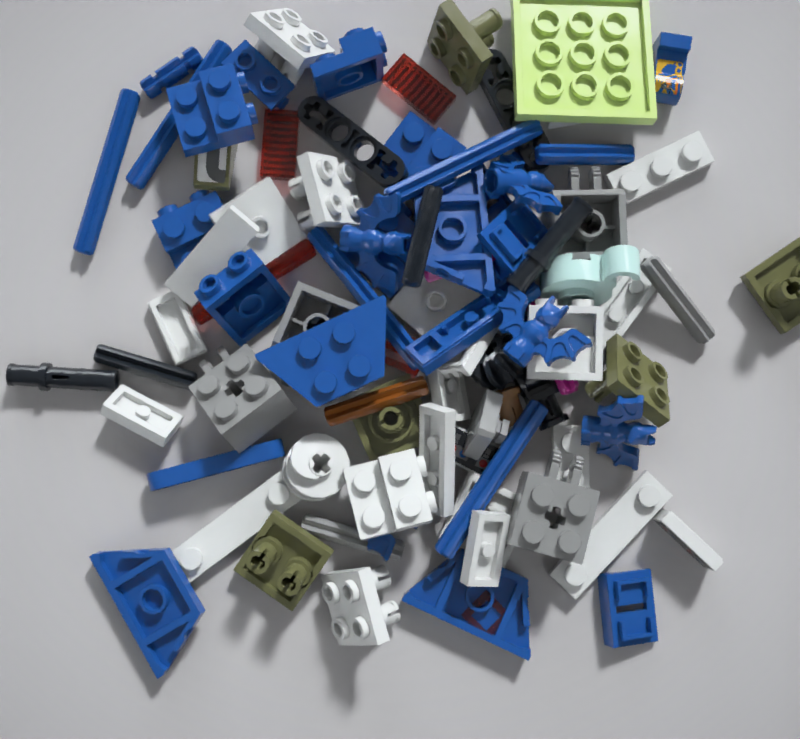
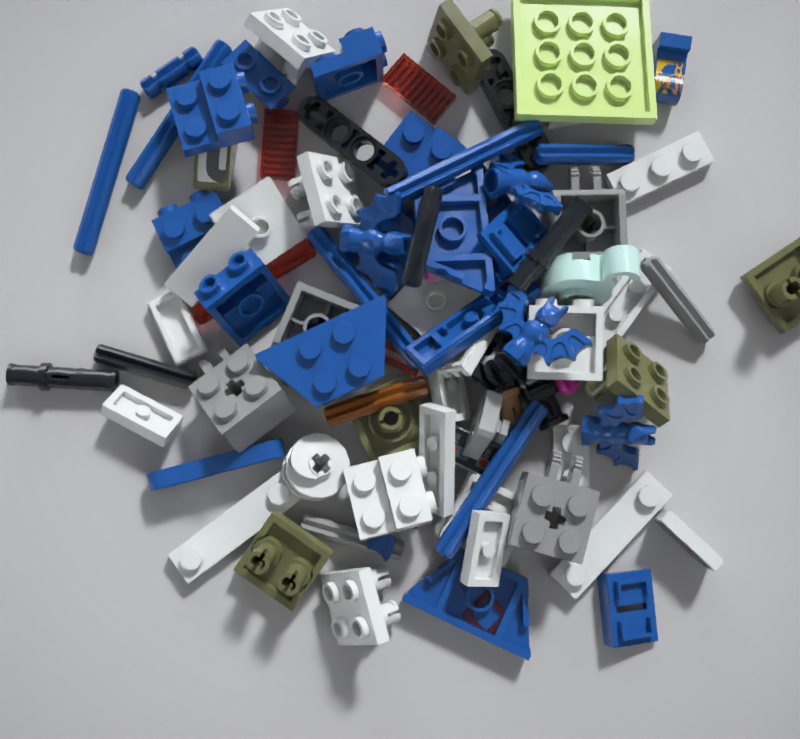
(152, 600): blue wing -> none

